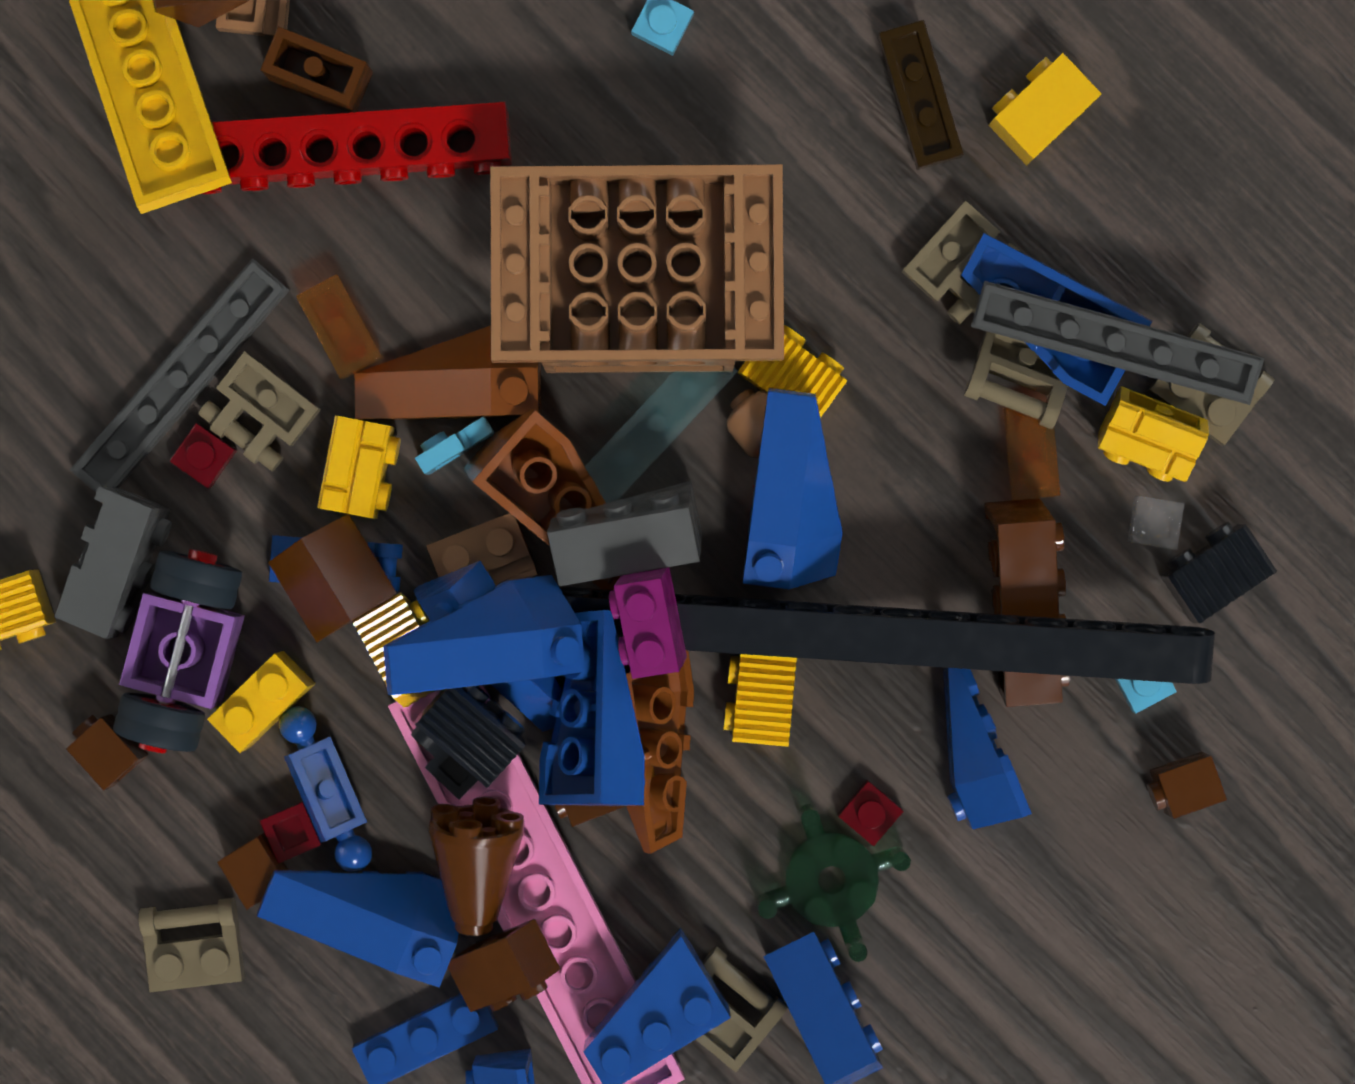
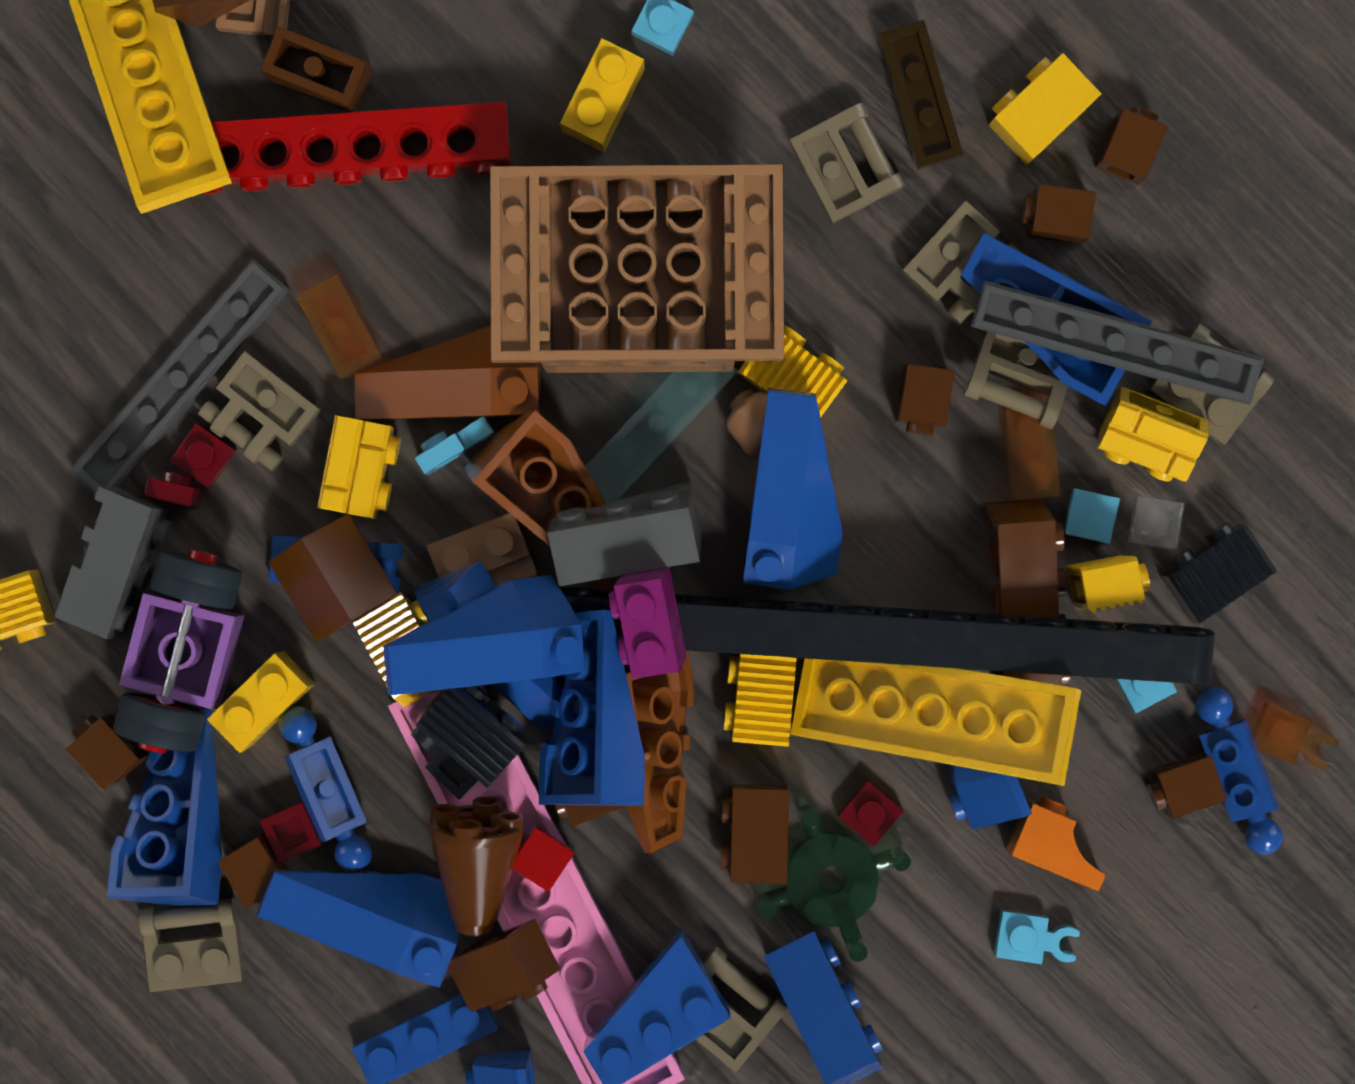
(172, 832): none -> blue wedge
(174, 488): none -> dark red plate
(542, 858): none -> red tile
(602, 95): none -> yellow brick
(757, 833): none -> reddish brown brick
(833, 169): none -> dark tan plate
(924, 398): none -> reddish brown brick
(940, 716): none -> yellow plate
(1027, 936): none -> medium azure plate
(1049, 843): none -> orange arch
(1059, 213): none -> reddish brown brick
(1091, 516): none -> medium azure tile
(1107, 583): none -> yellow brick
(1132, 144): none -> reddish brown brick
(1239, 770): none -> blue plate
(1286, 735): none -> clear orange plate

